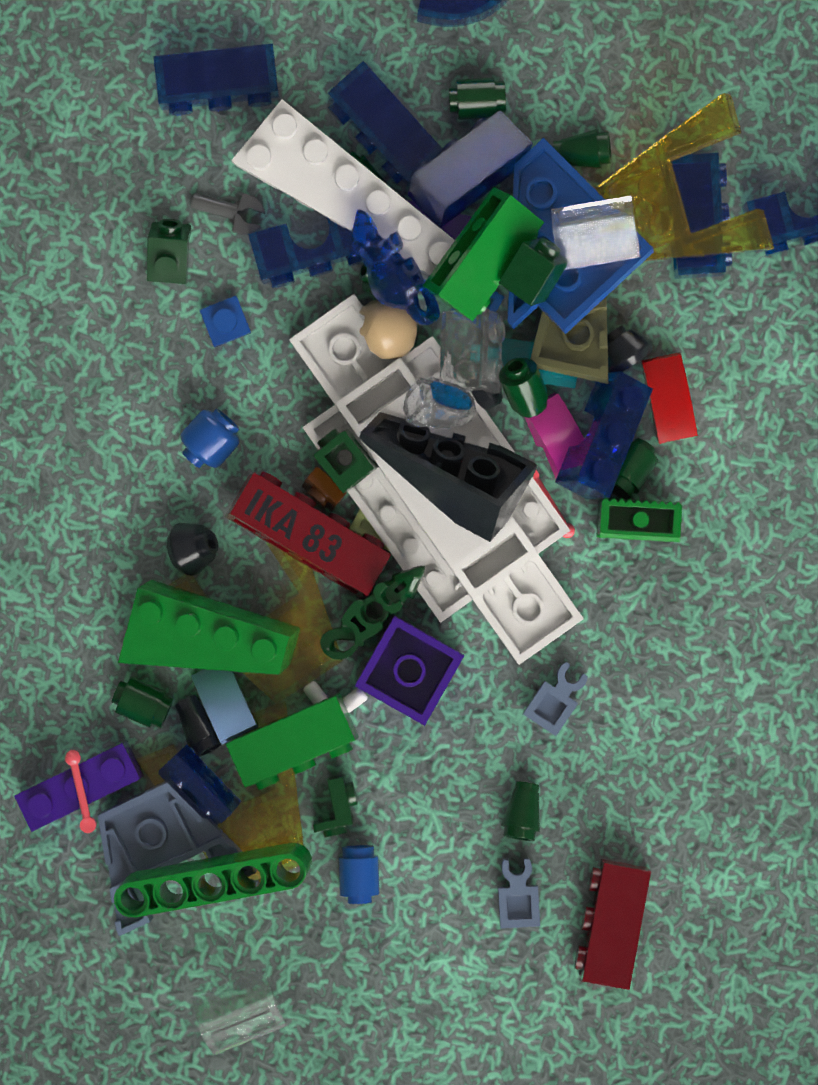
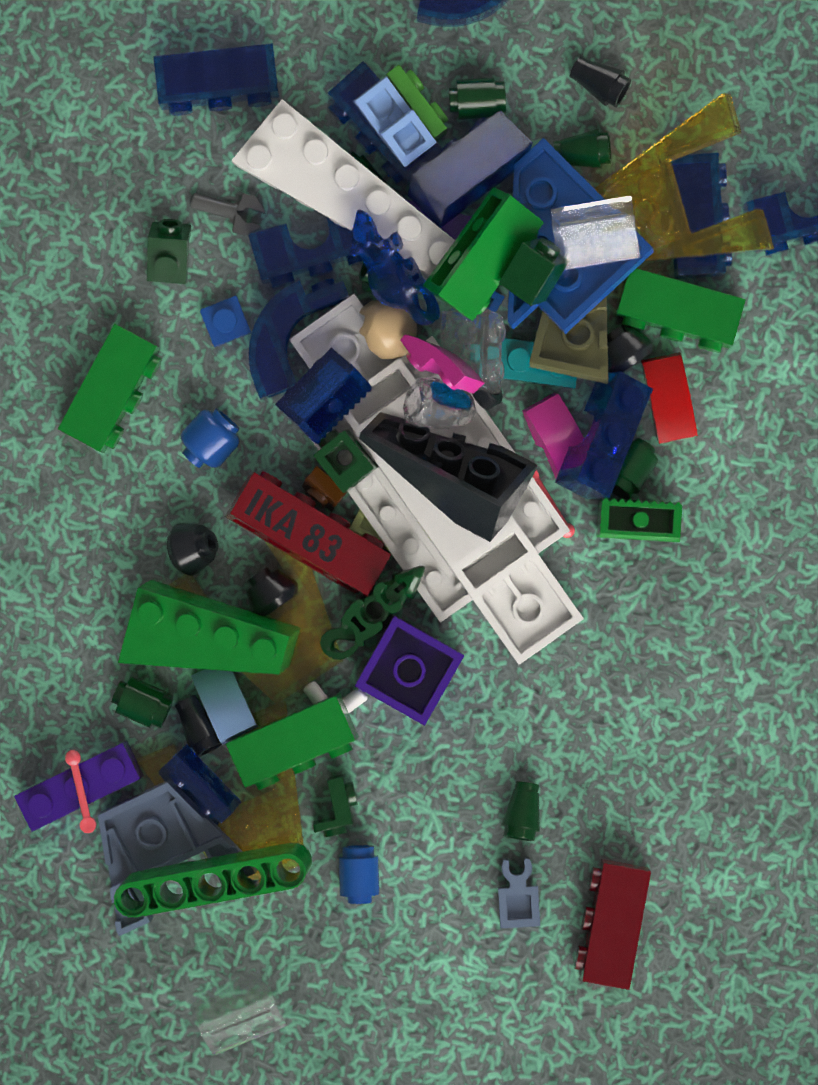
(111, 389): none -> green brick
(270, 591): none -> black cone
(273, 328): none -> clear blue arch
(323, 395): none -> clear blue brick
(394, 121): none -> light blue slope
(409, 88): none -> bright green plate
(438, 360): none -> dark pink slope
(524, 387): dark green brick -> none
(551, 704): sand blue plate -> none
(602, 81): none -> black cone
(679, 310): none -> green brick

